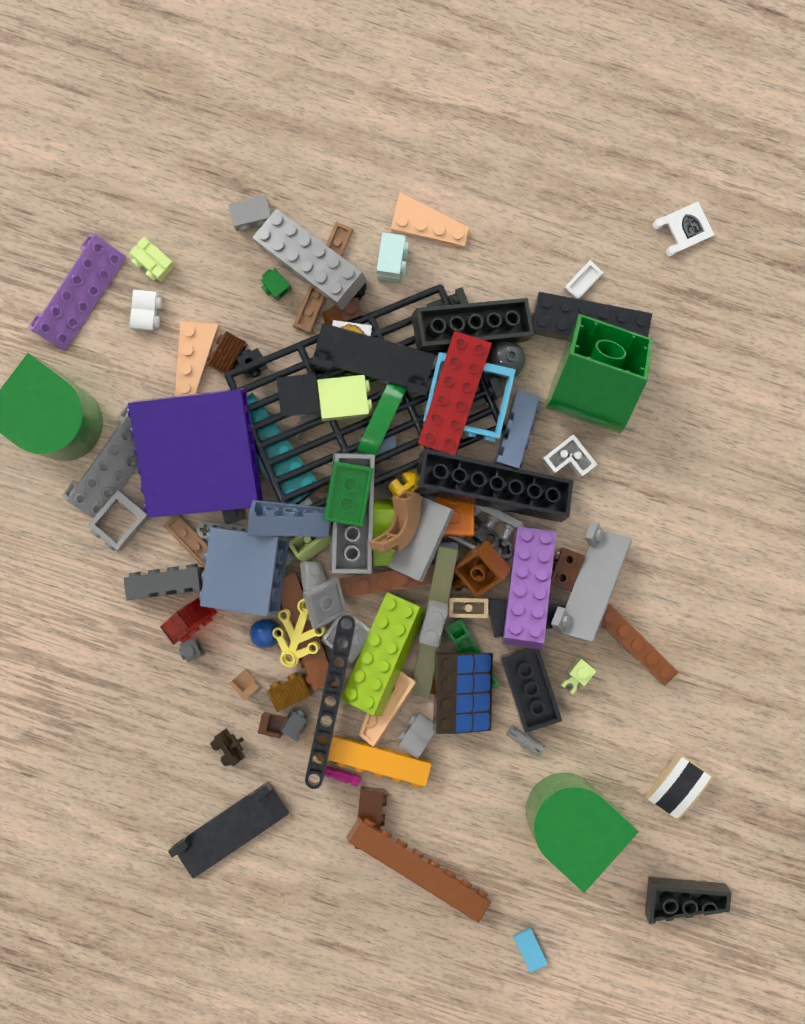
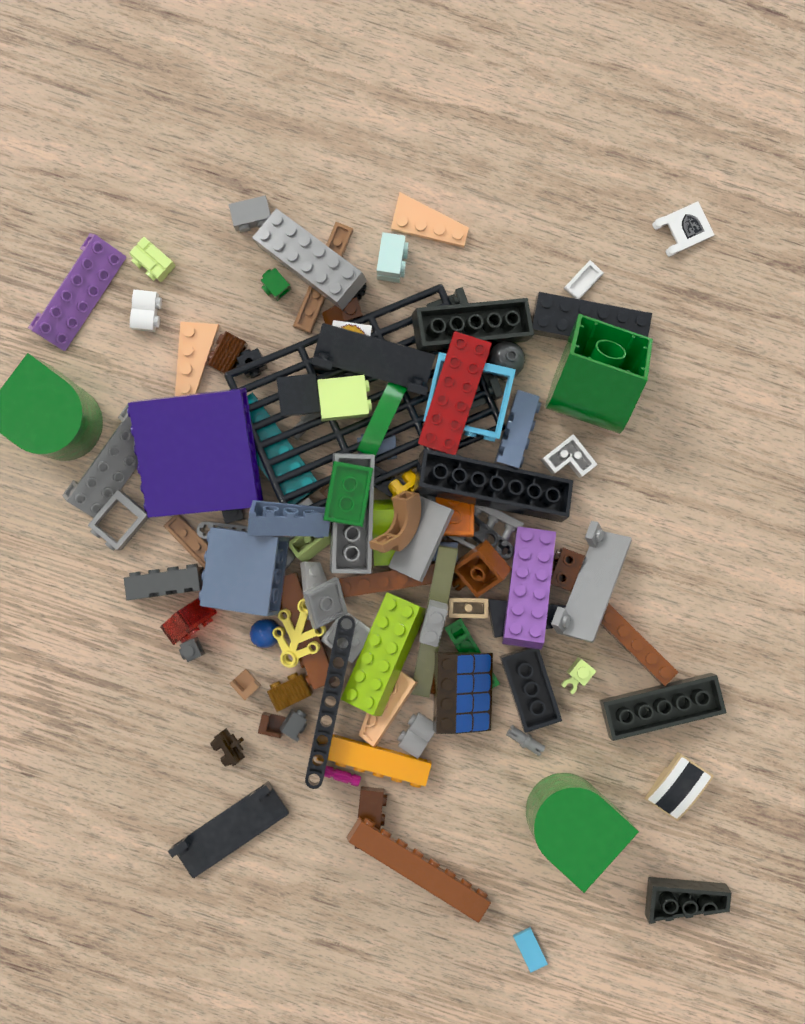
(663, 706): none -> pearl dark grey brick

